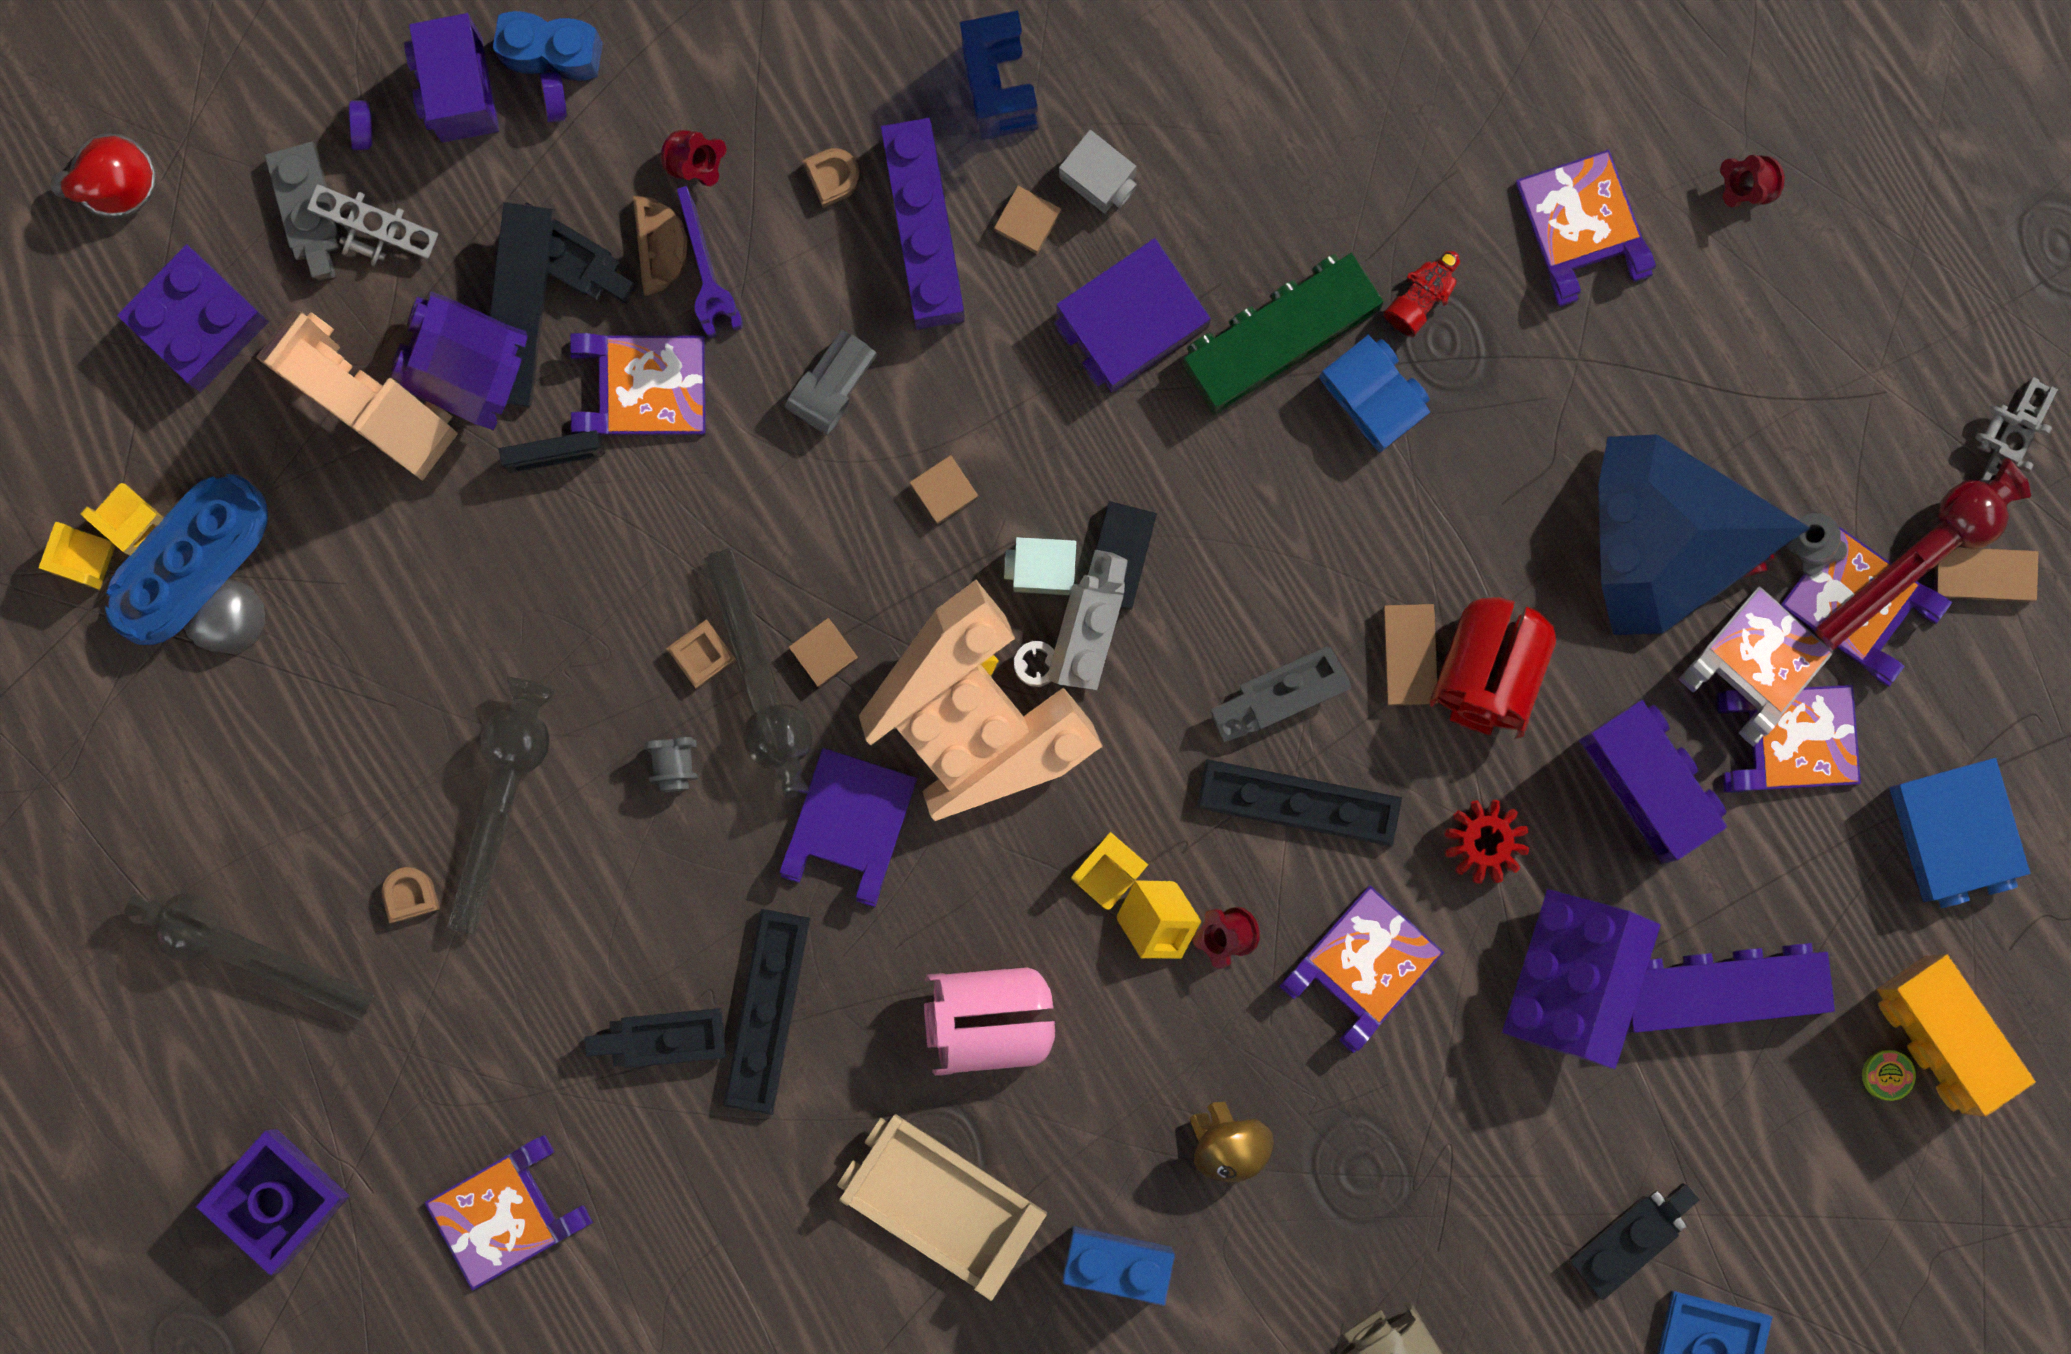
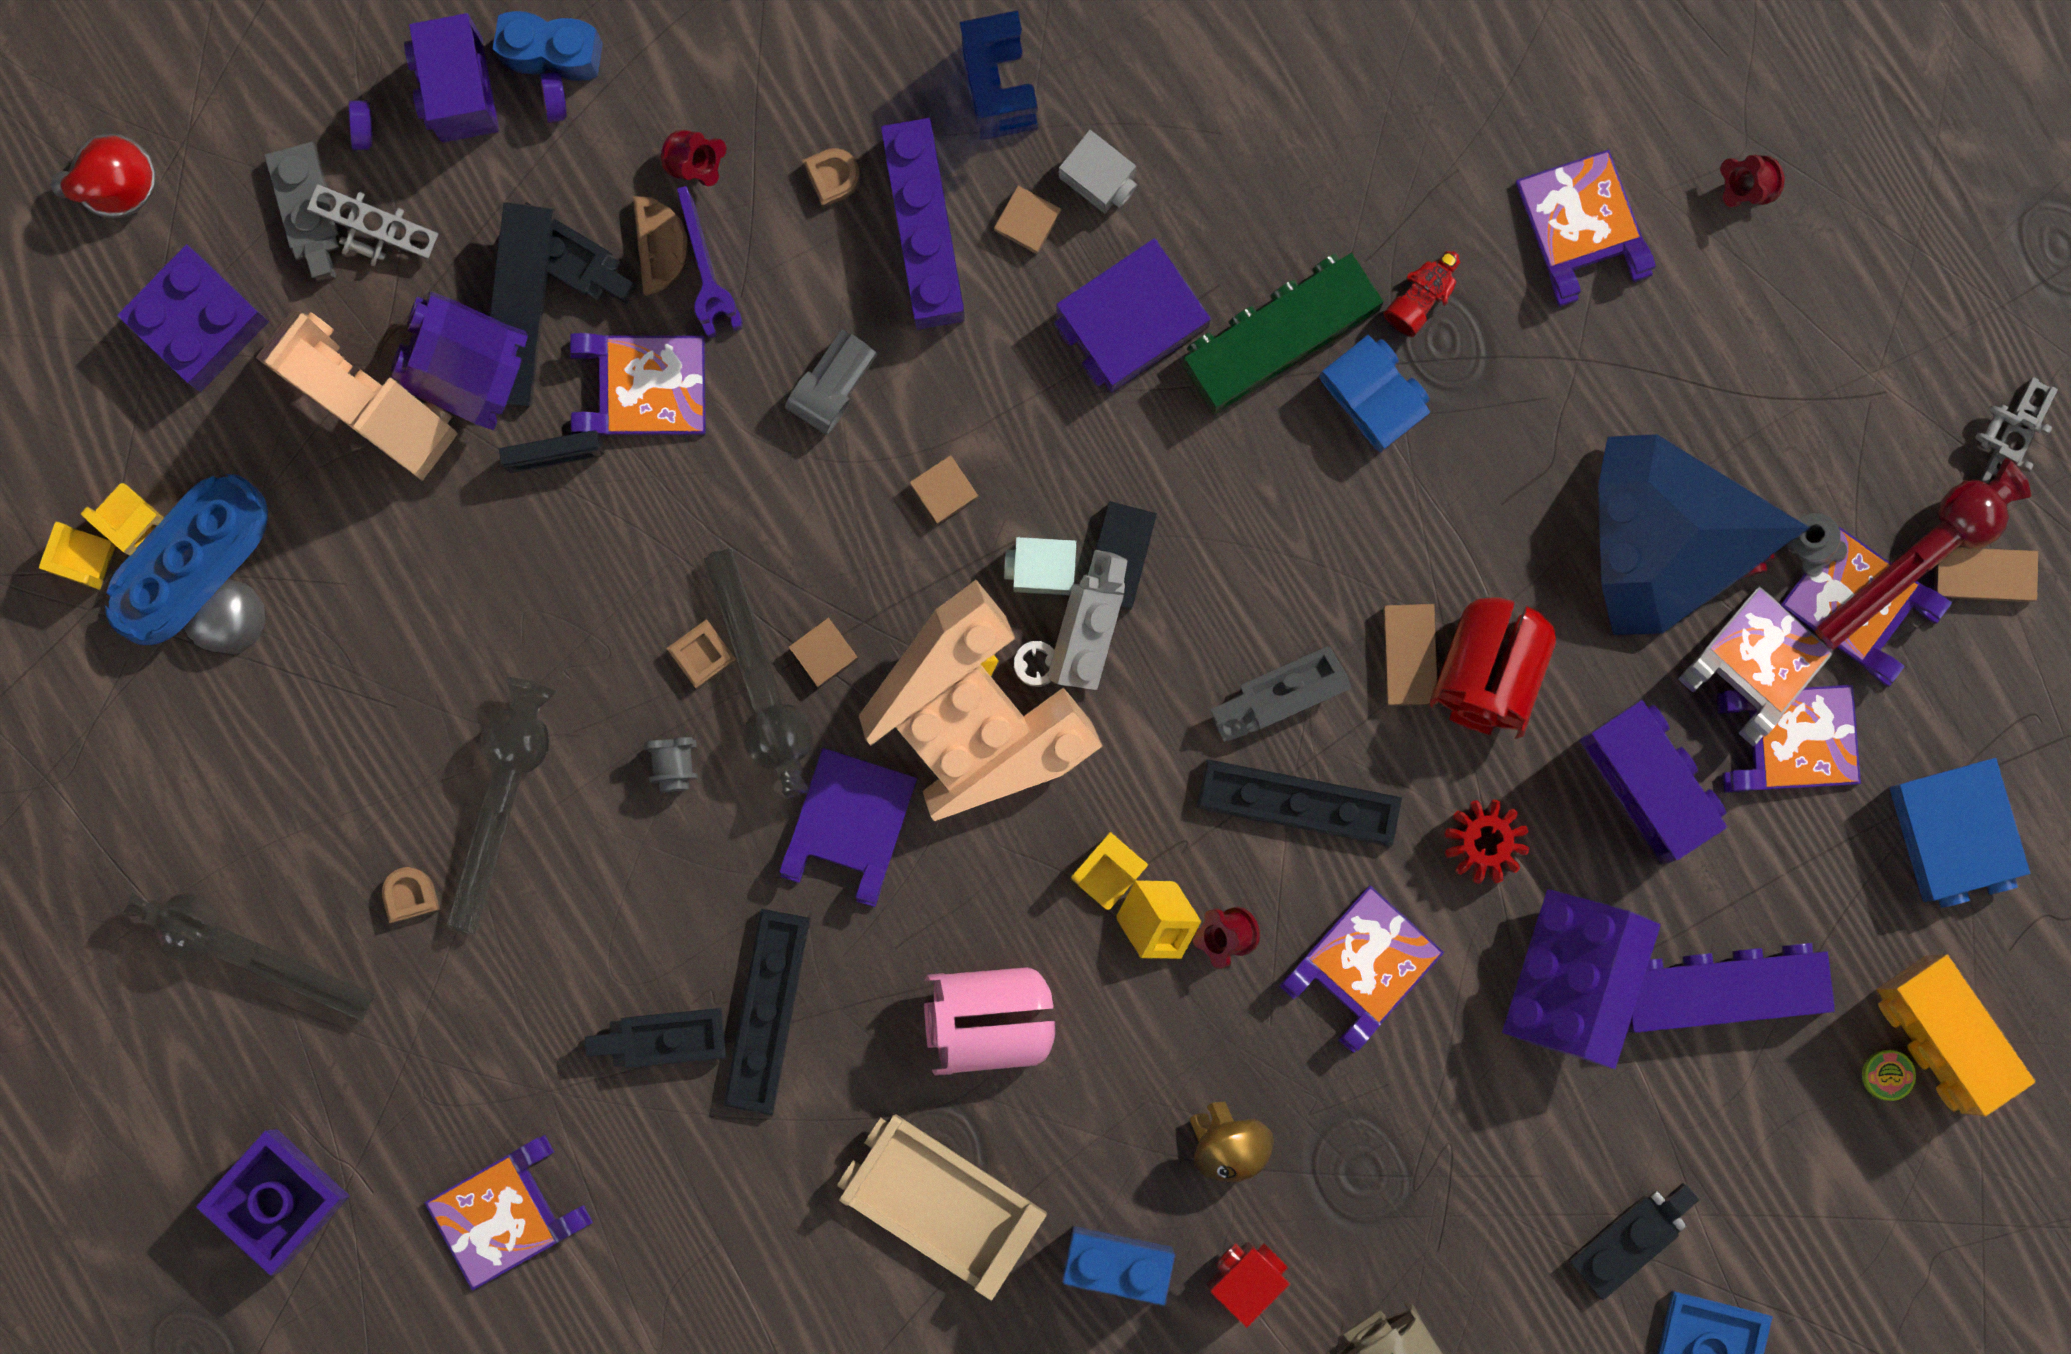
(1248, 1280): none -> red brick

